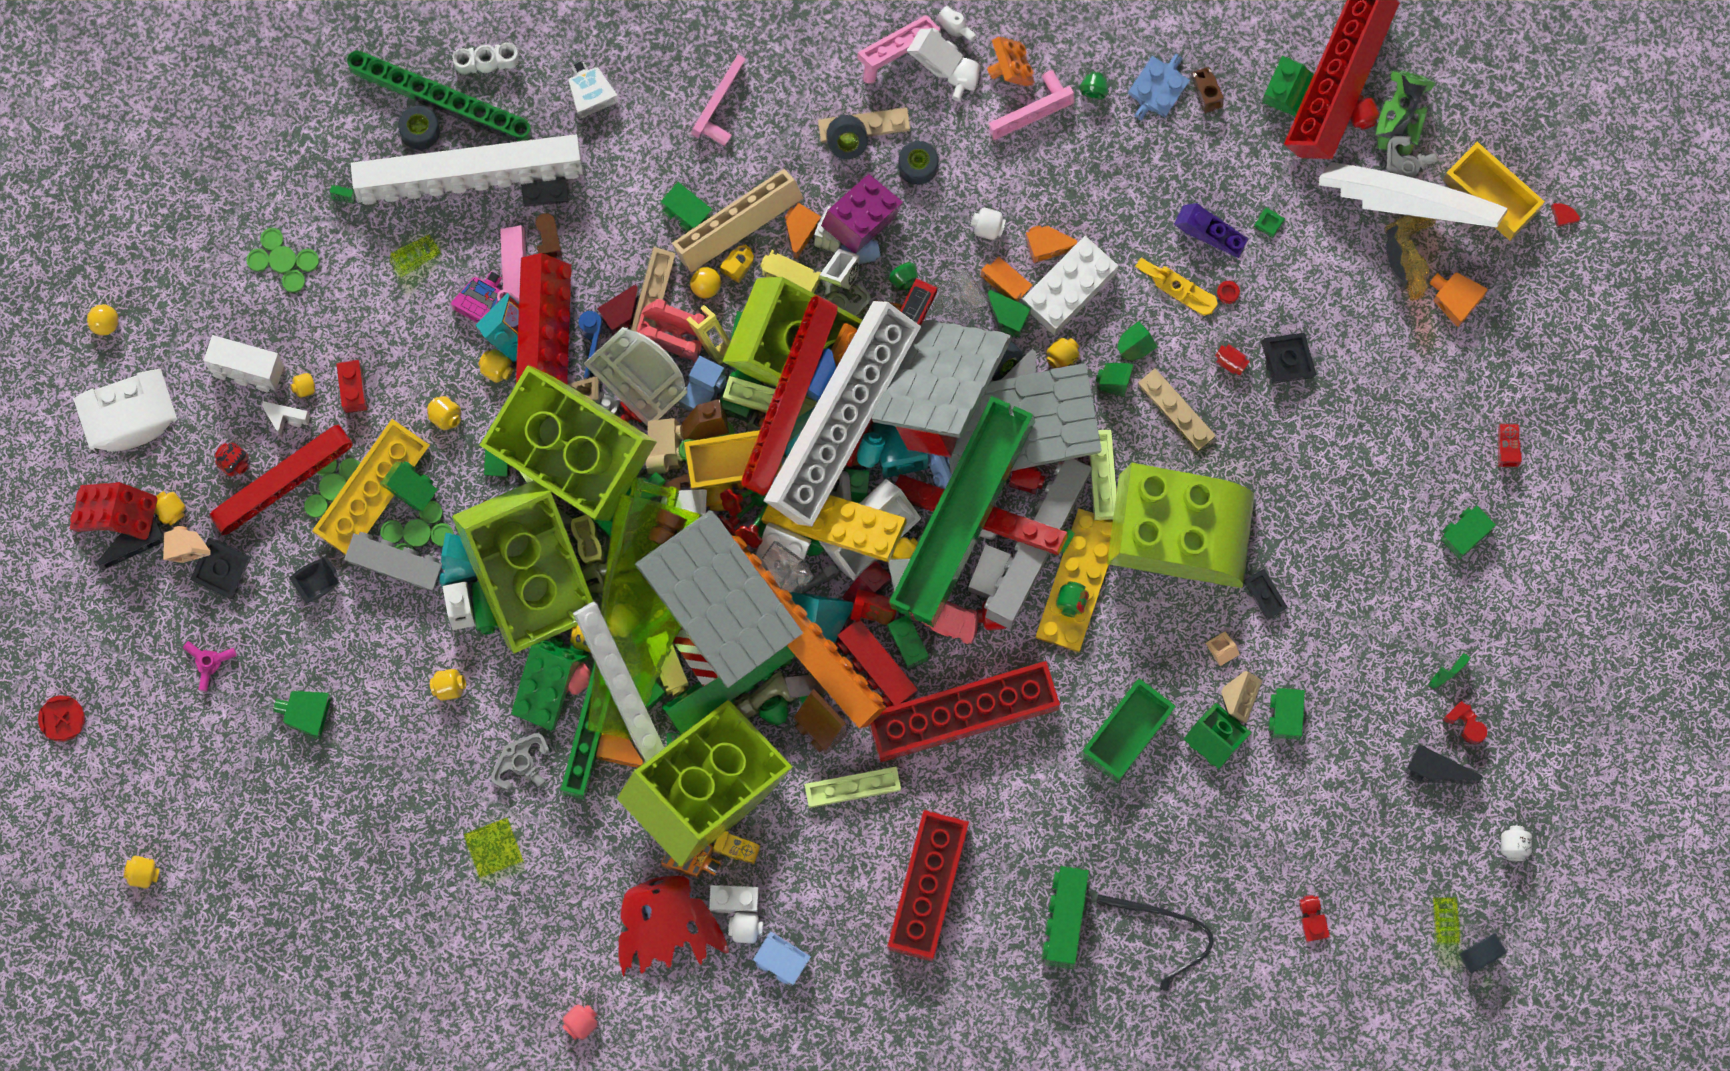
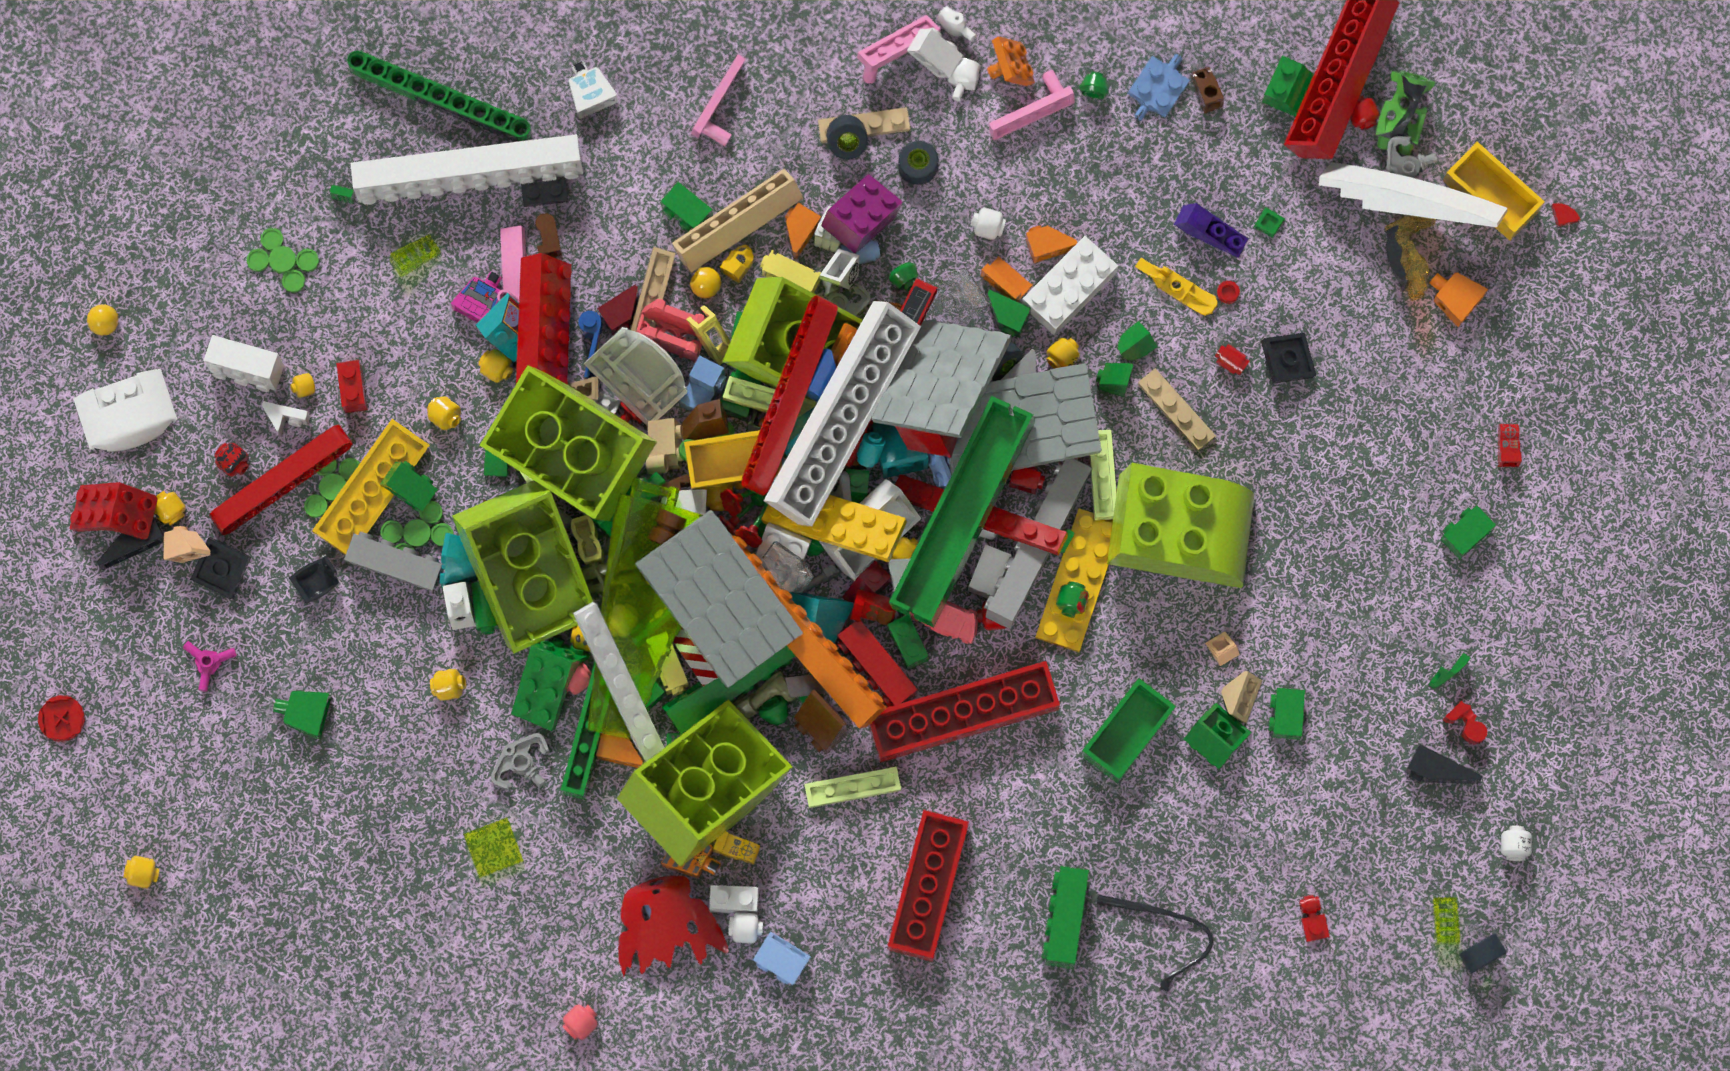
(415, 120): black wheel -> none
(486, 50): white piece -> none
(1265, 594): black plate -> none

